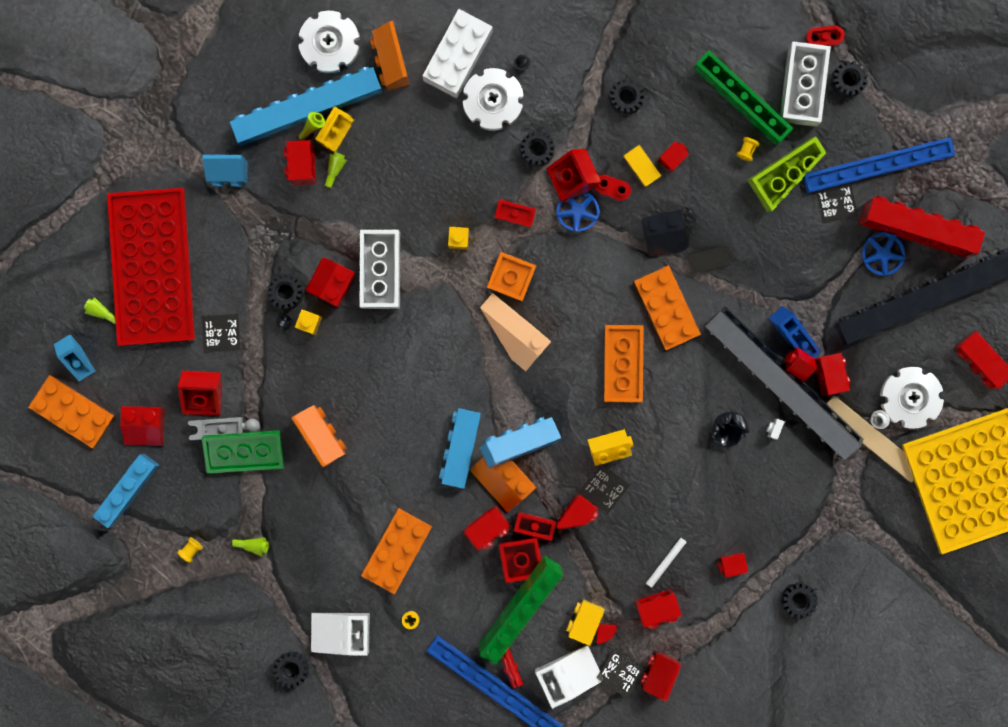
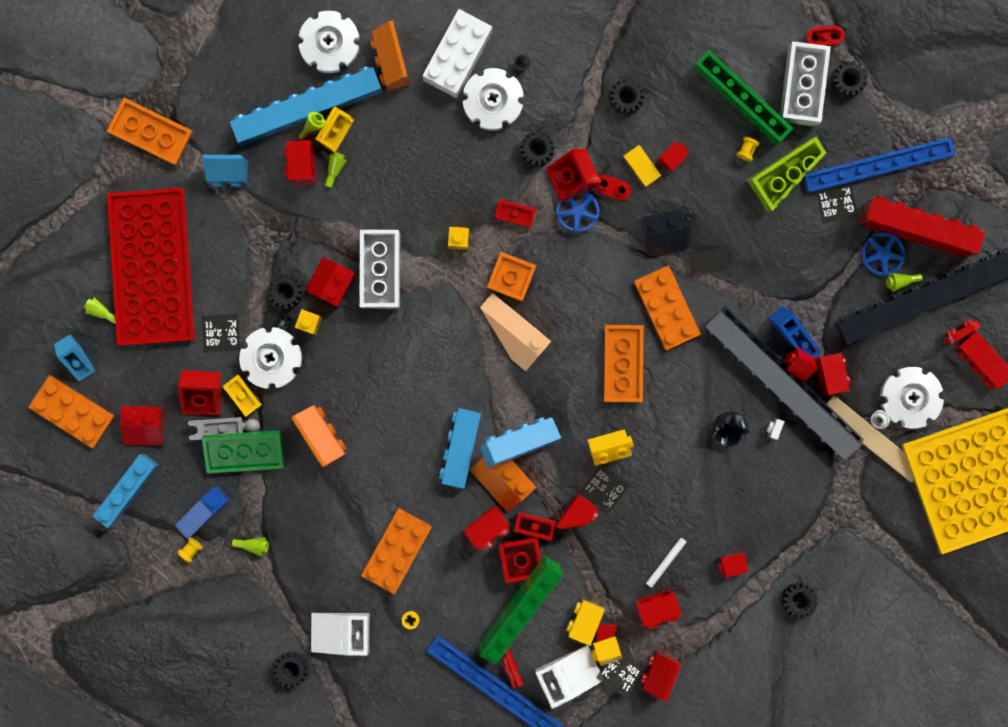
(150, 131): none -> orange plate
(202, 512): none -> blue slope
(242, 395): none -> yellow plate
(256, 362): none -> white piece
(606, 651): none -> yellow brick
(897, 281): none -> lime cone
(954, 335): none -> red plate

